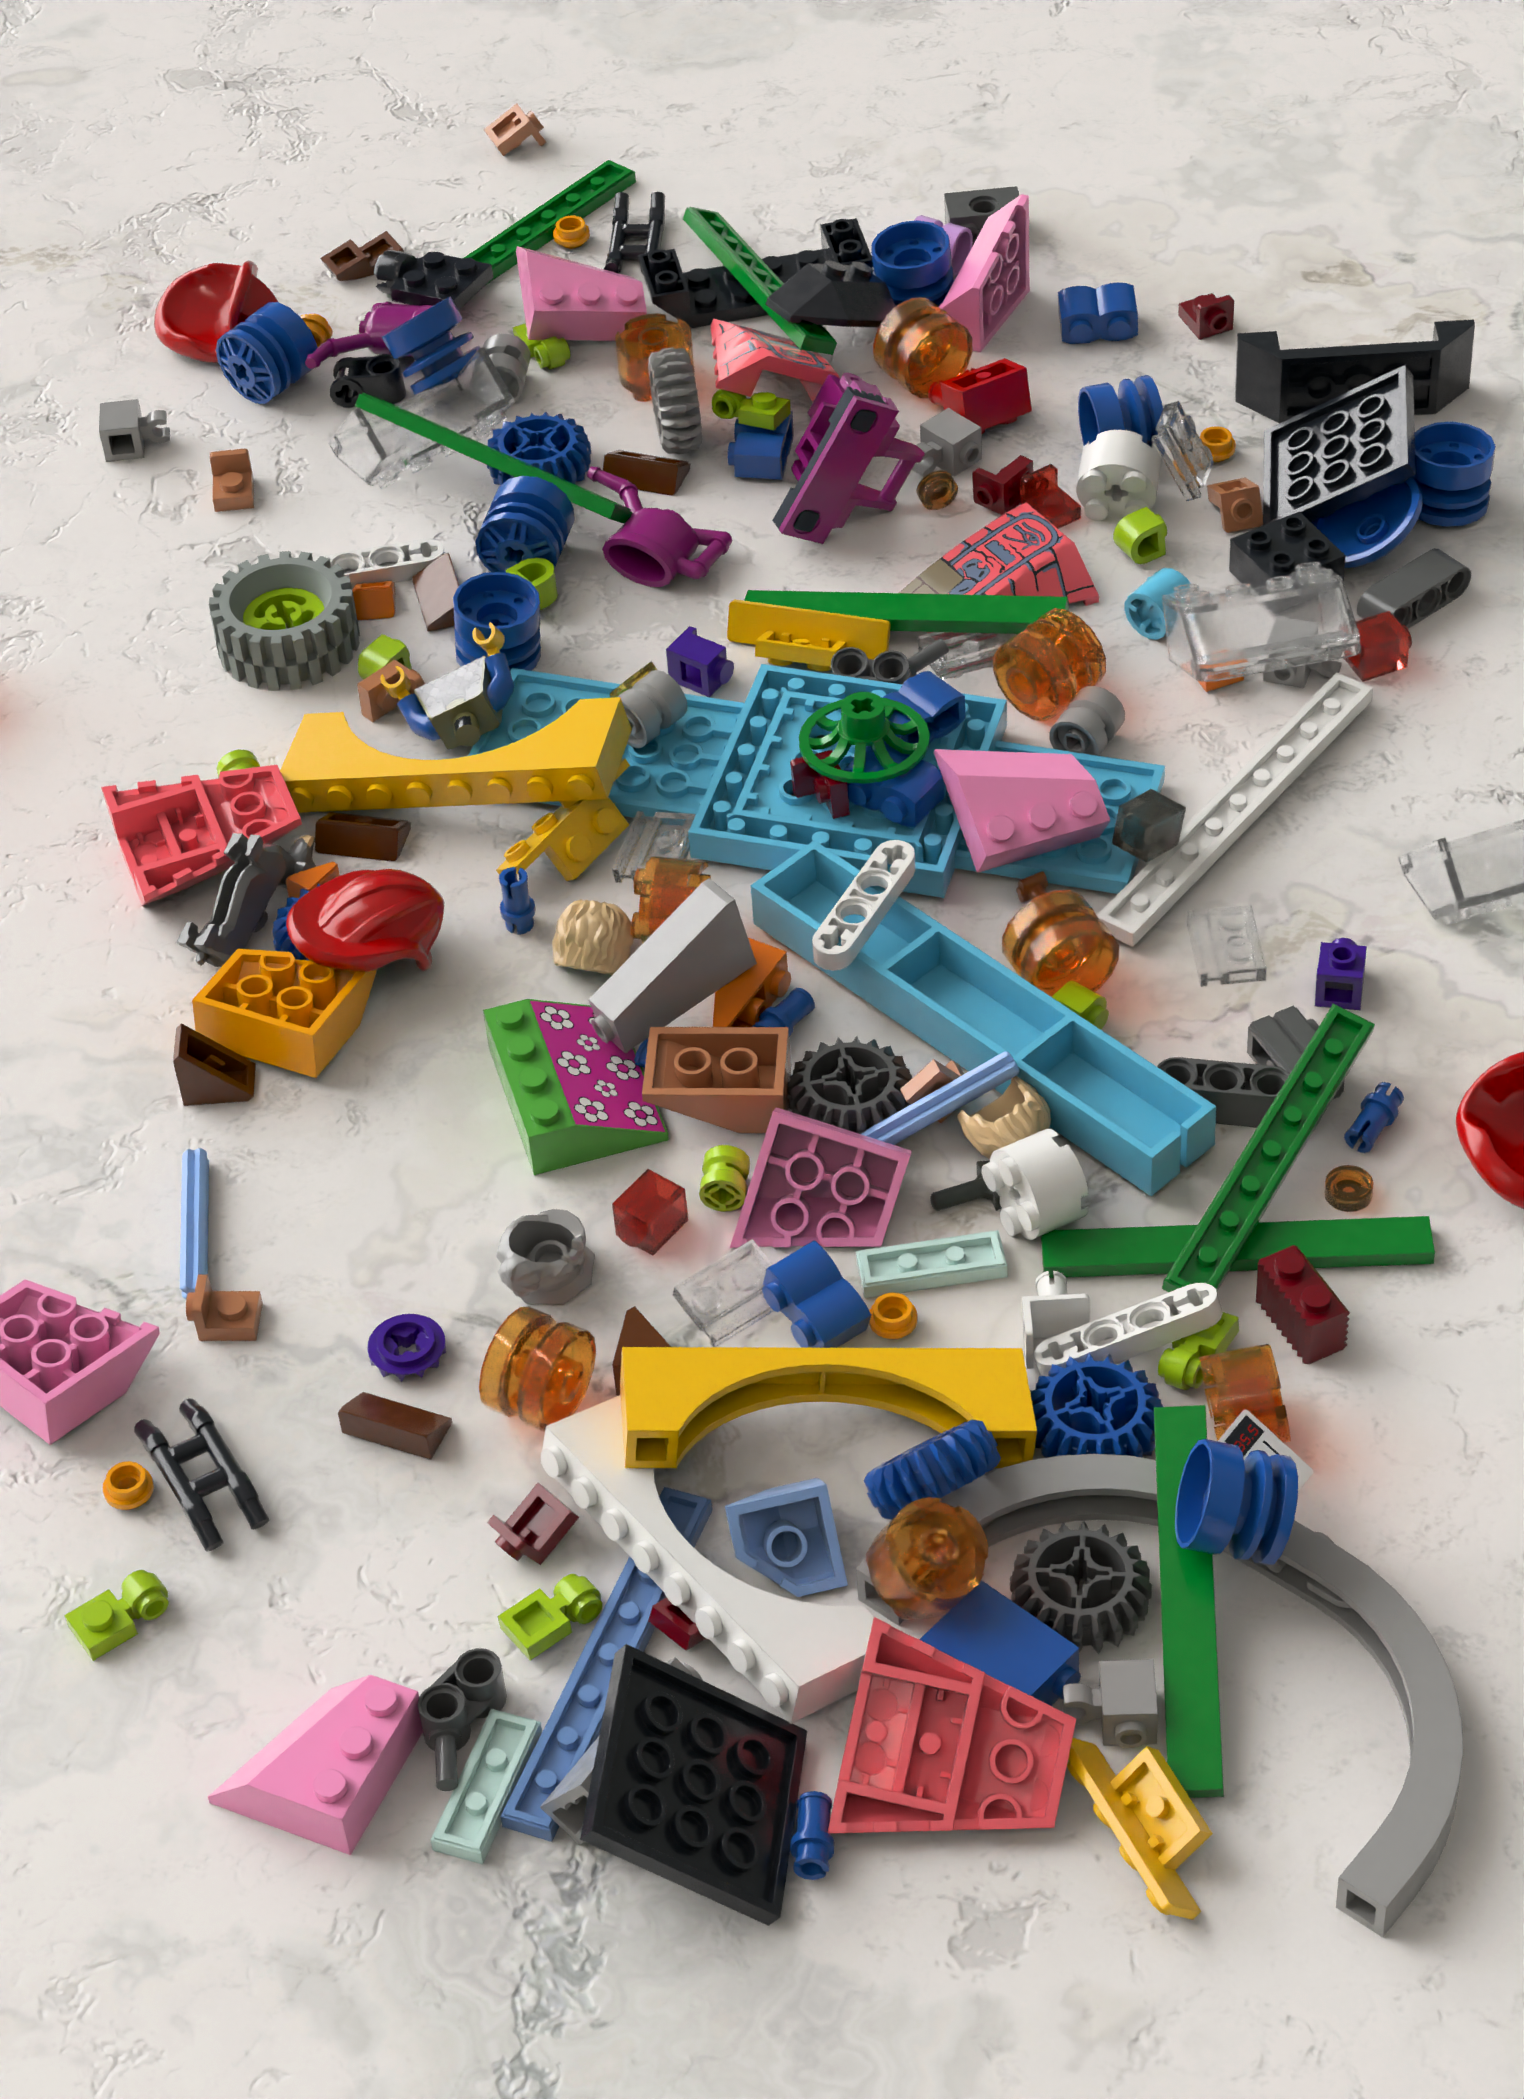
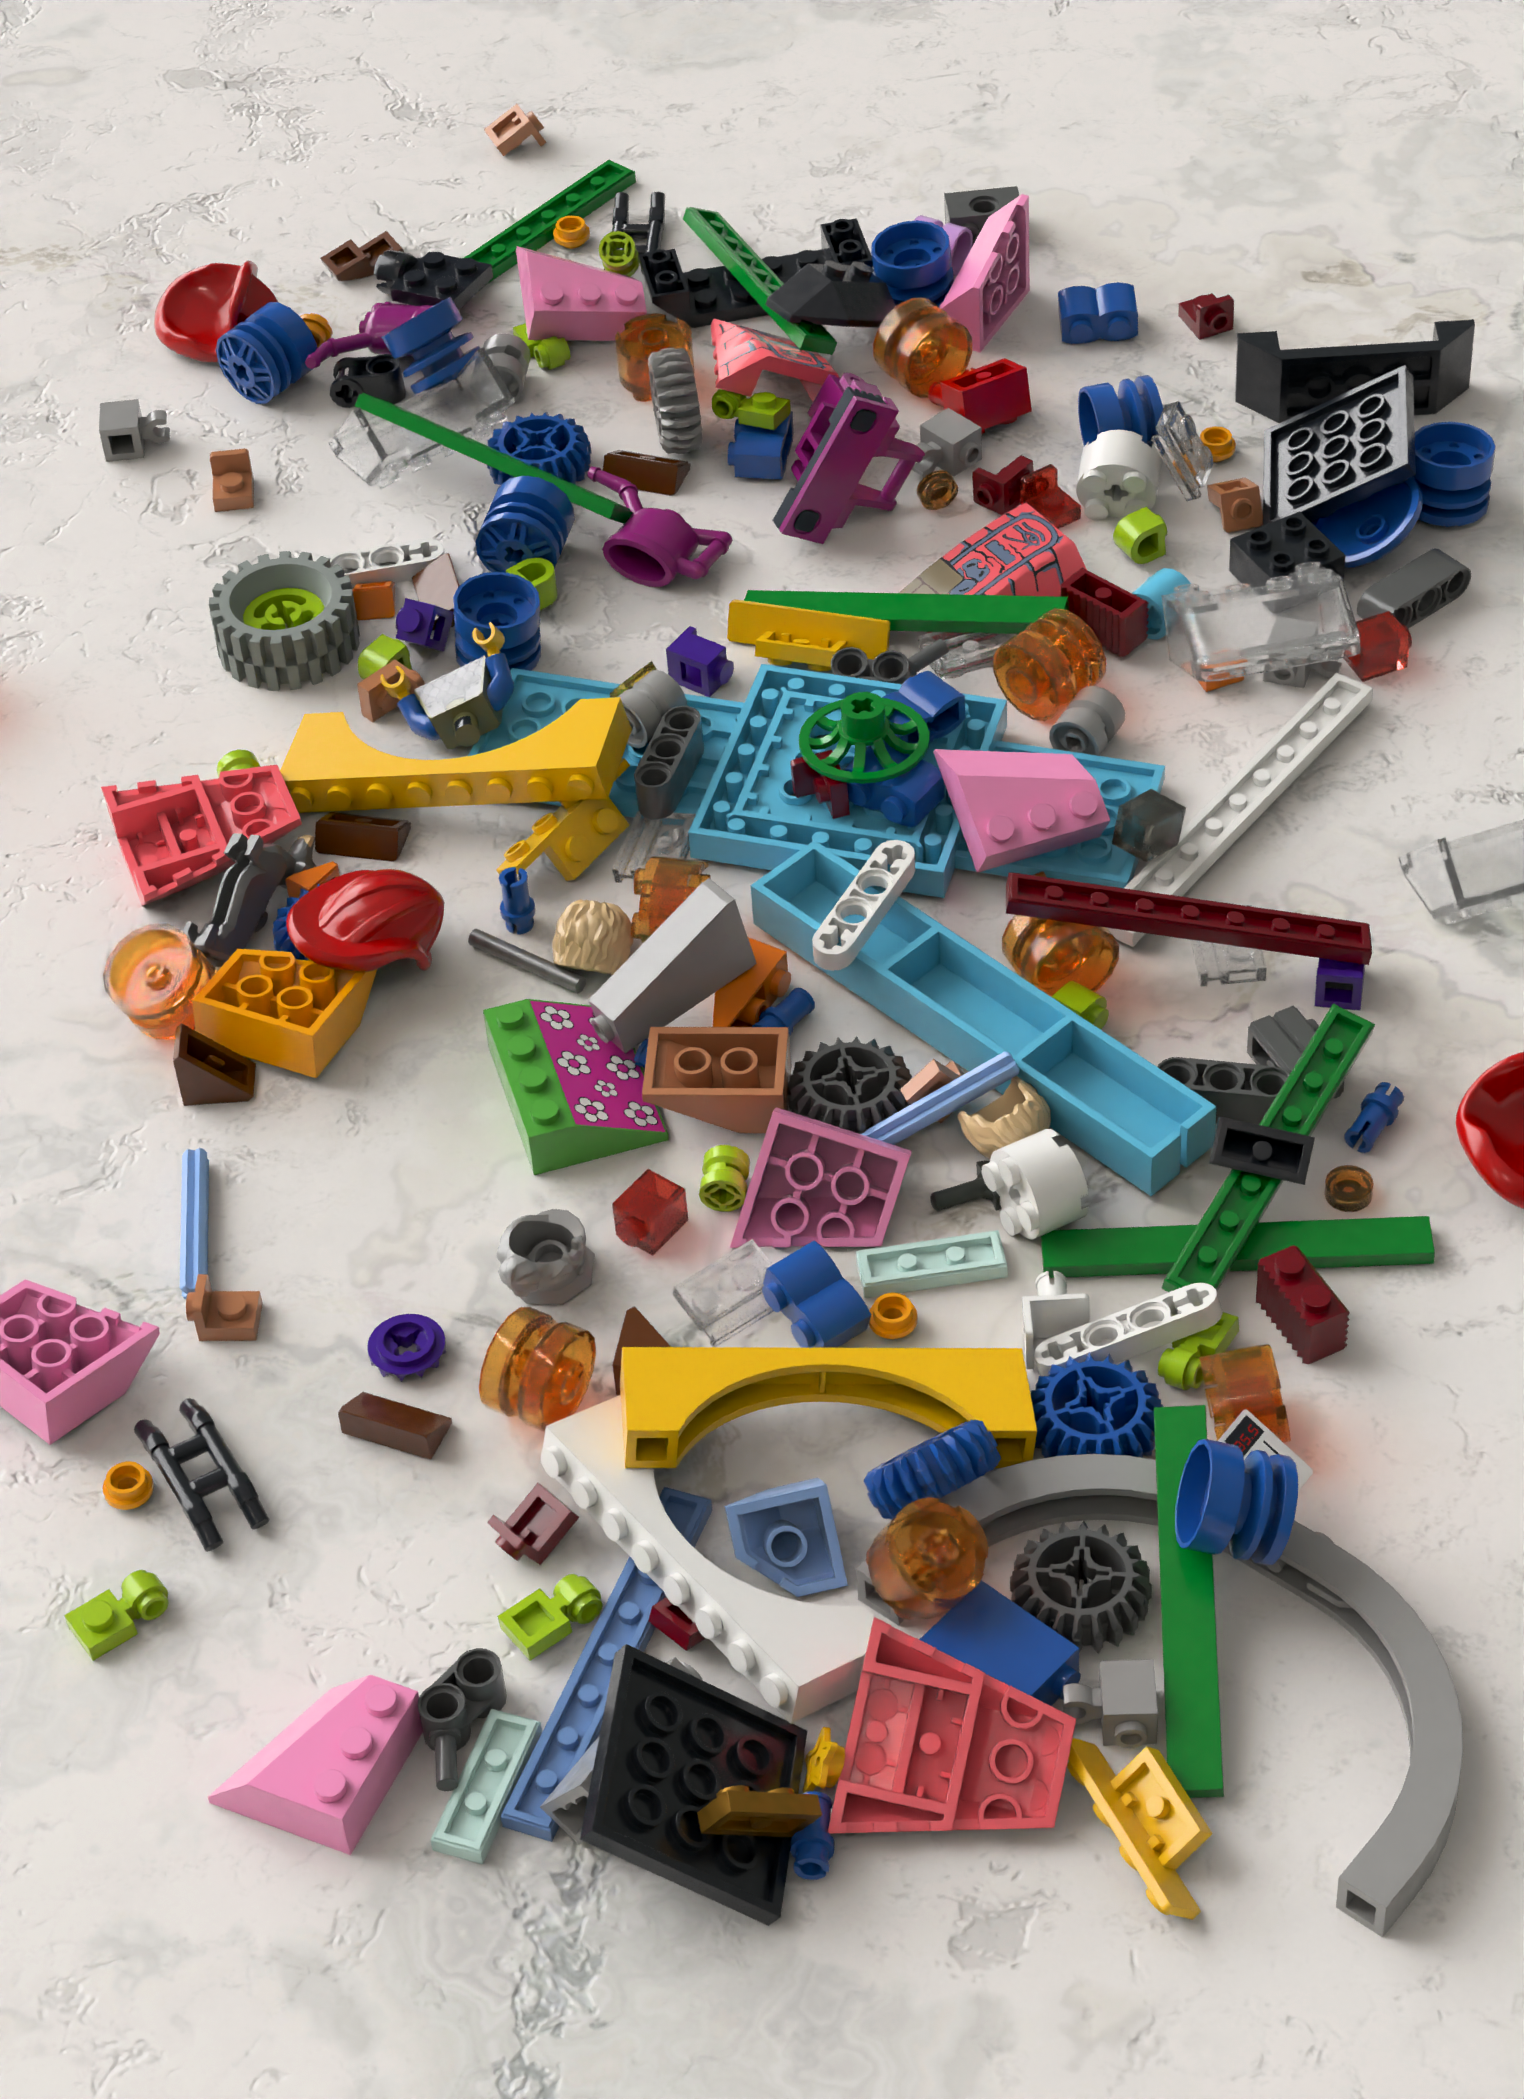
(156, 977): none -> clear orange wheel
(416, 623): none -> dark purple brick
(527, 960): none -> flat silver bar
(622, 261): none -> lime wheel
(669, 762): none -> dark grey beam
(759, 1813): none -> pearl gold plate
(824, 1762): none -> yellow plate
(1109, 610): none -> dark red brick
(1188, 918): none -> dark red tile
(1261, 1150): none -> black slope

